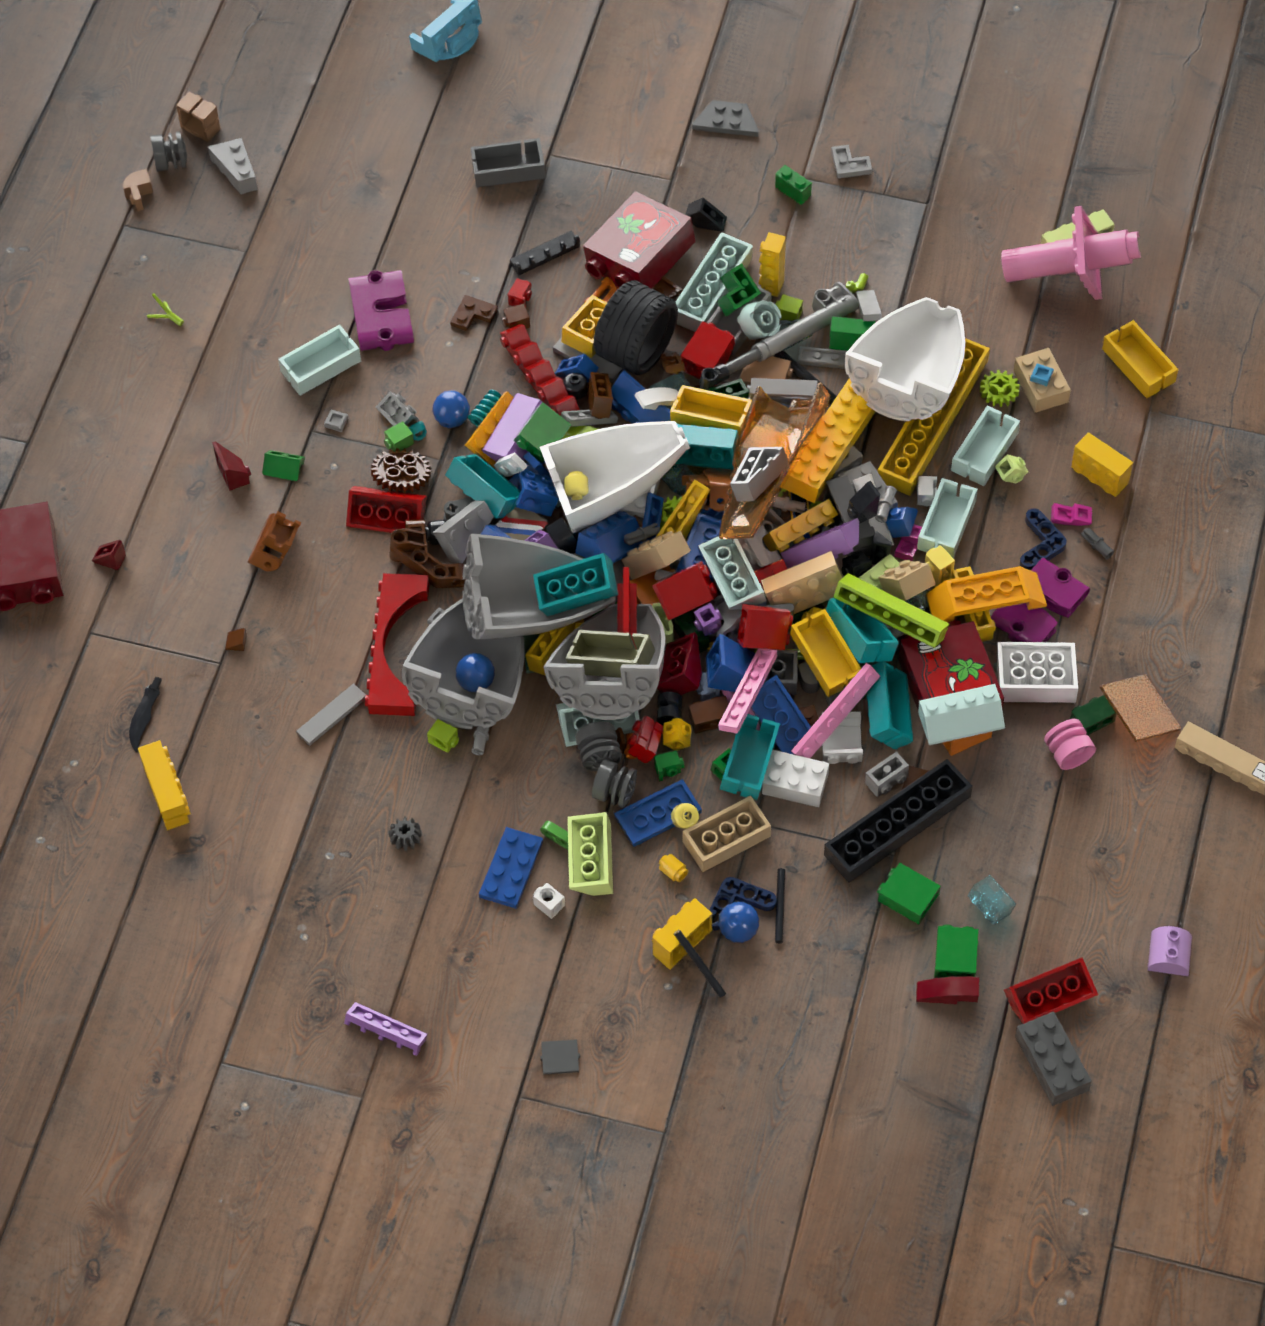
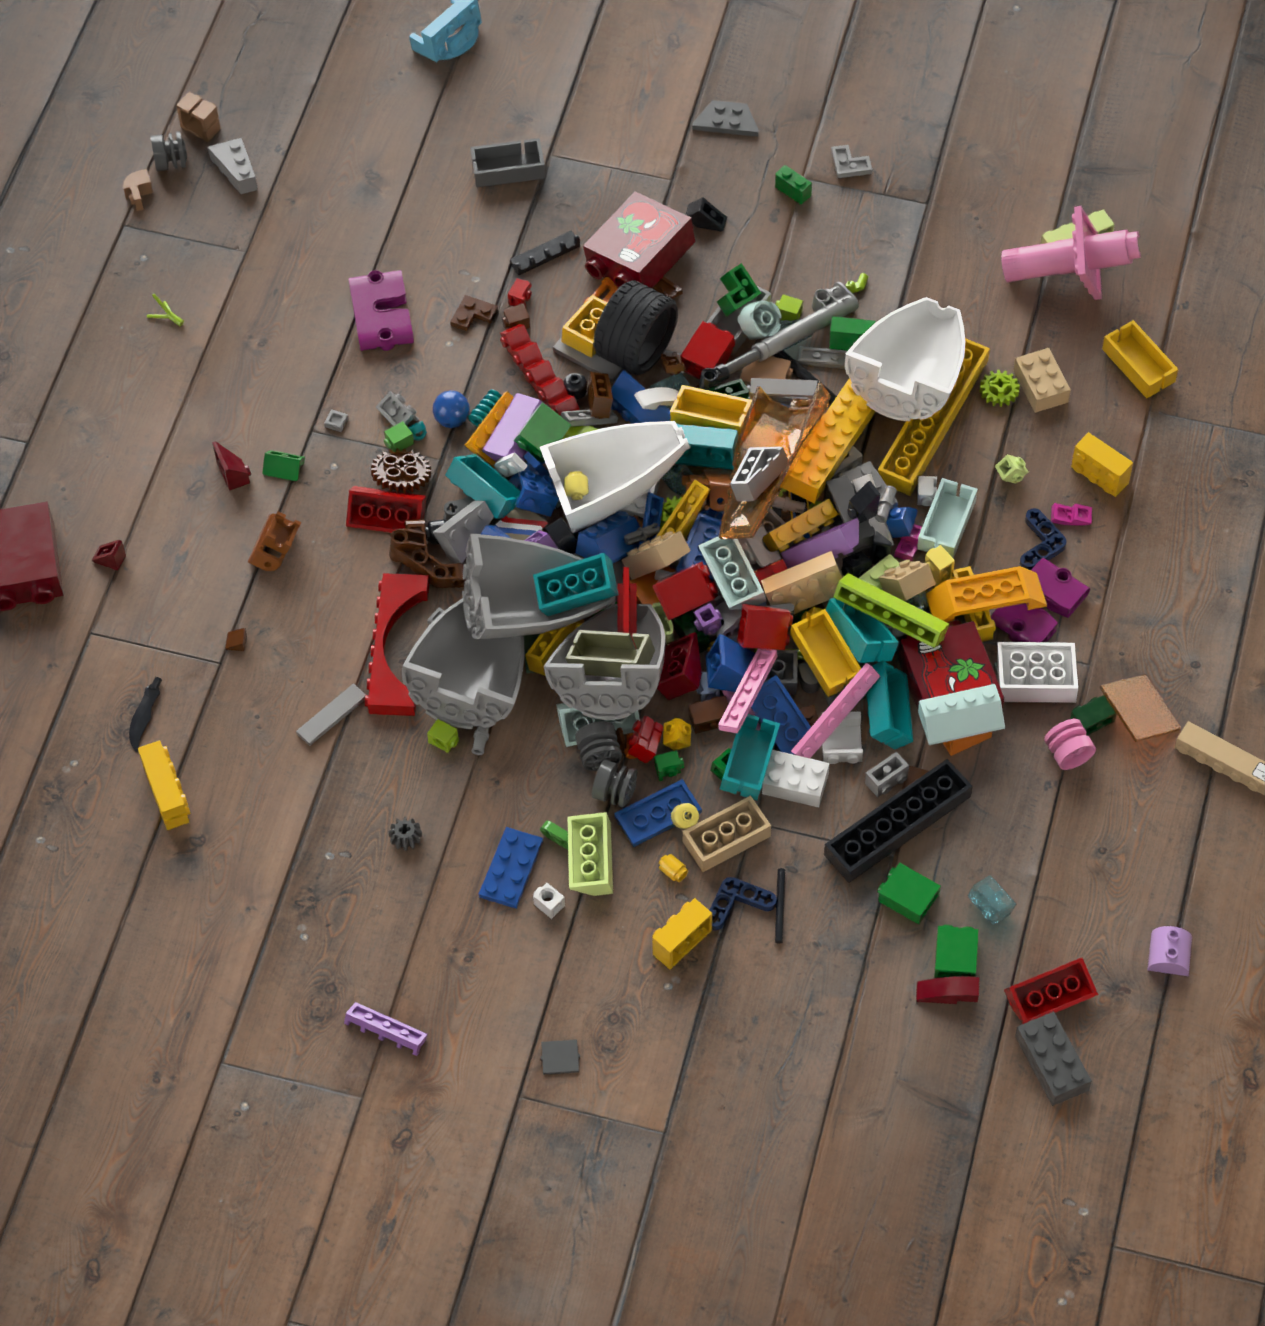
(319, 360): light aqua piece -> none
(475, 672): blue piece -> none
(578, 364): blue slope -> none
(669, 707): black wheel -> none
(699, 963): black bar -> none
(705, 288): light aqua brick -> none
(738, 922): blue piece -> none
(773, 263): yellow brick -> none
(868, 305): tile -> none
(985, 445): light aqua piece -> none
(1041, 374): dark azure tile -> none
(1097, 543): dark grey axle -> none

